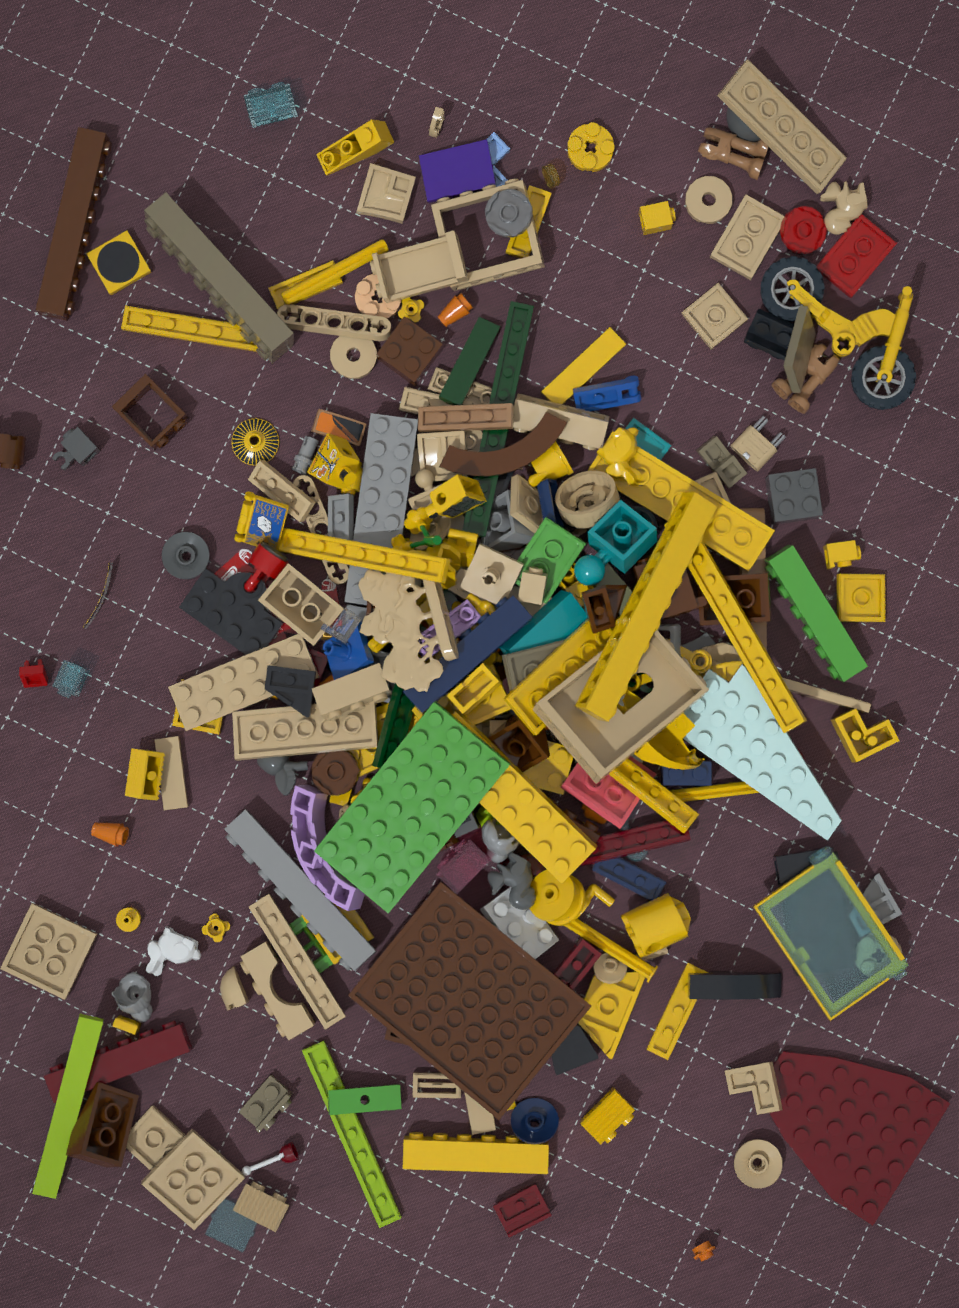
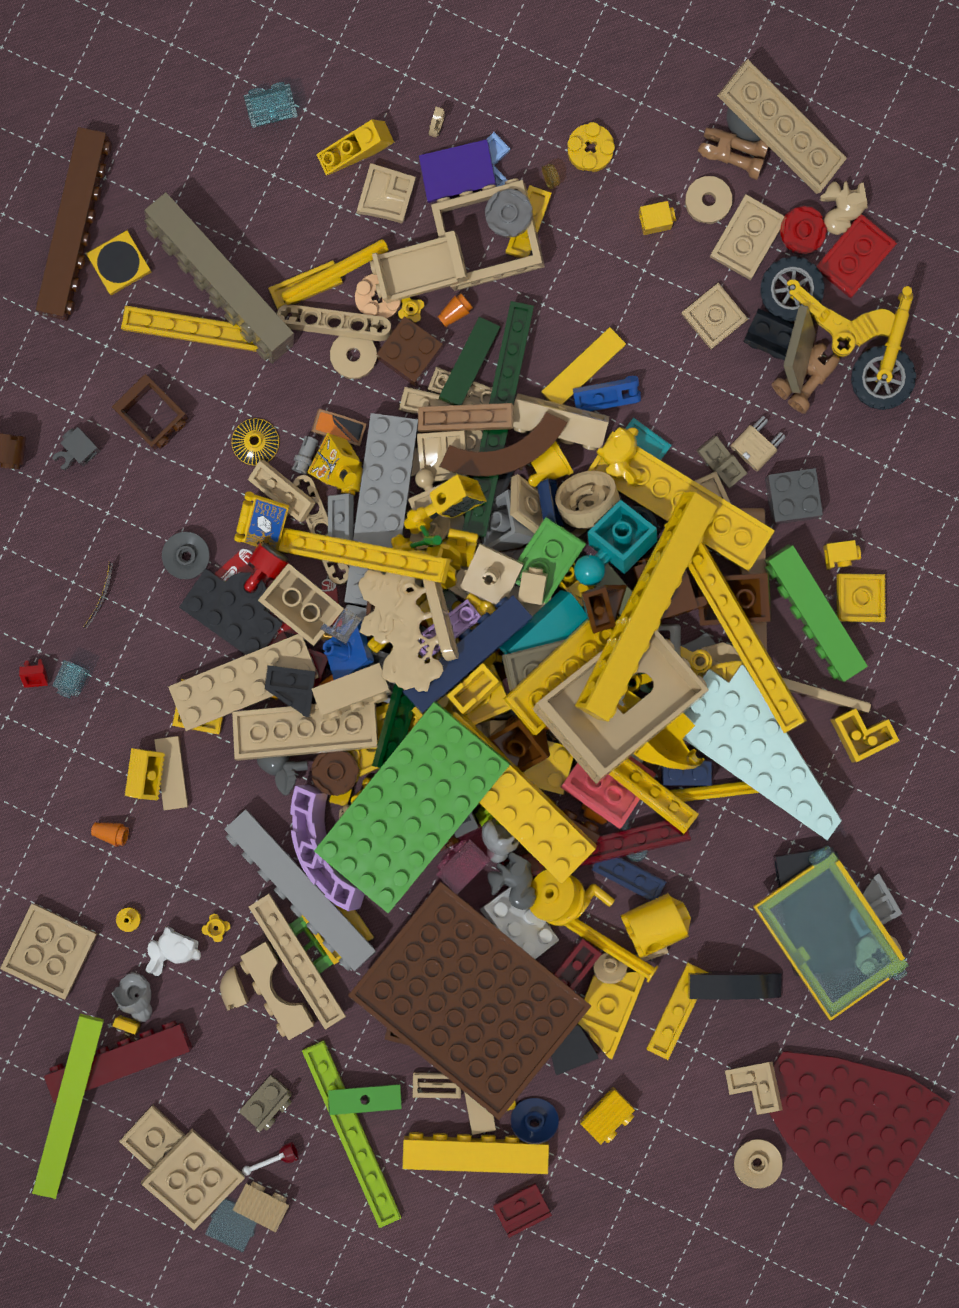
(103, 1126): reddish brown slope -> none
(703, 1251): orange plate -> none

